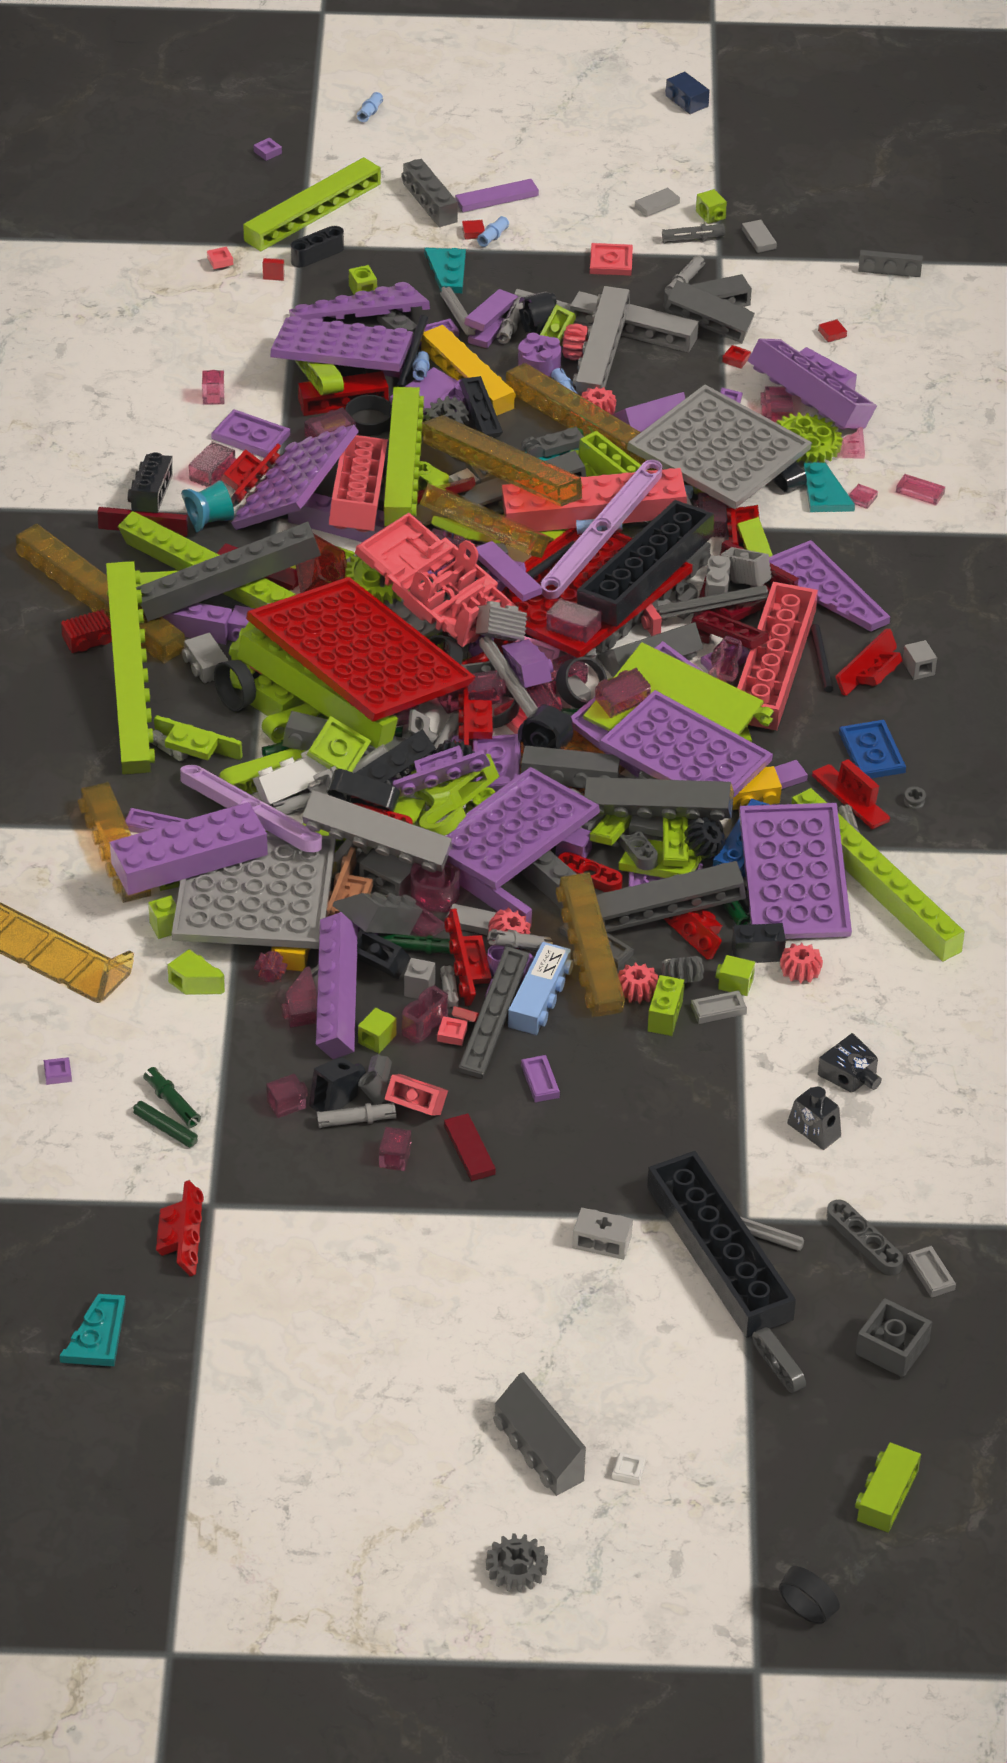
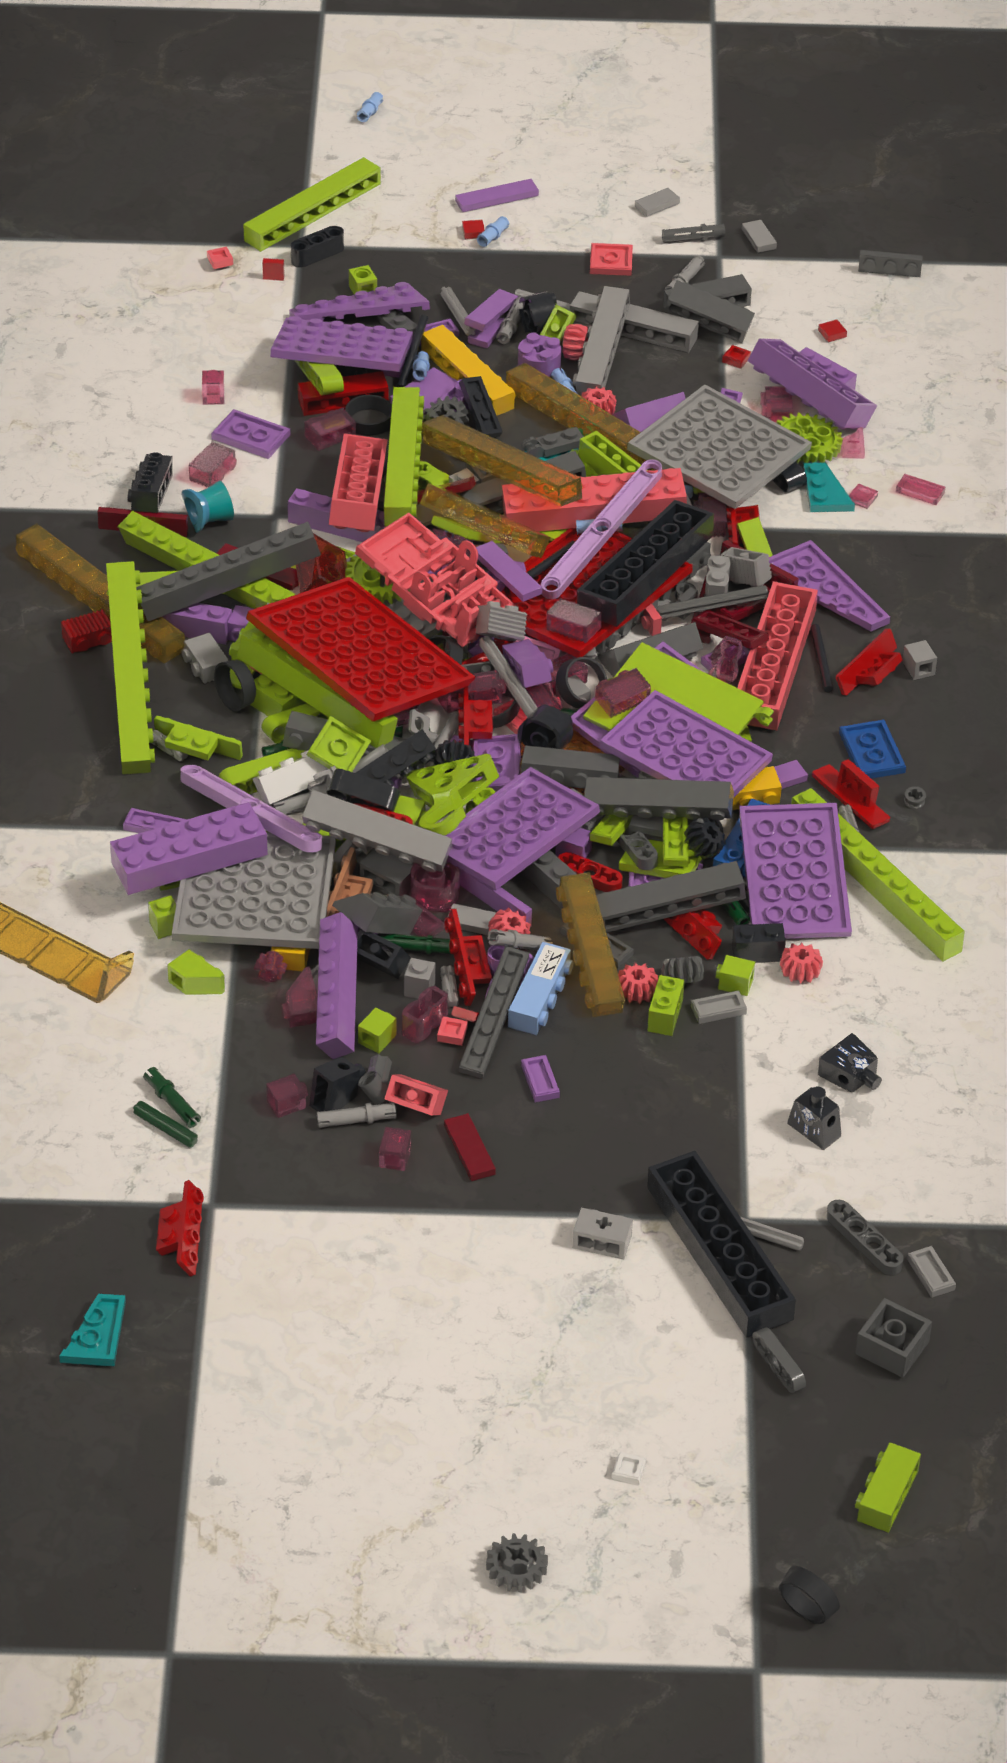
(57, 1071): medium lavender tile -> none
(107, 825): clear yellow brick -> none
(245, 470): red bracket -> none
(267, 149): medium lavender tile -> none
(294, 476): medium lavender plate -> none
(430, 192): dark grey brick -> none
(441, 768): medium lavender bracket -> none
(447, 266): teal wing -> none
(540, 1435): dark grey slope -> none
(687, 92): dark blue brick -> none
(711, 206): lime brick -> none

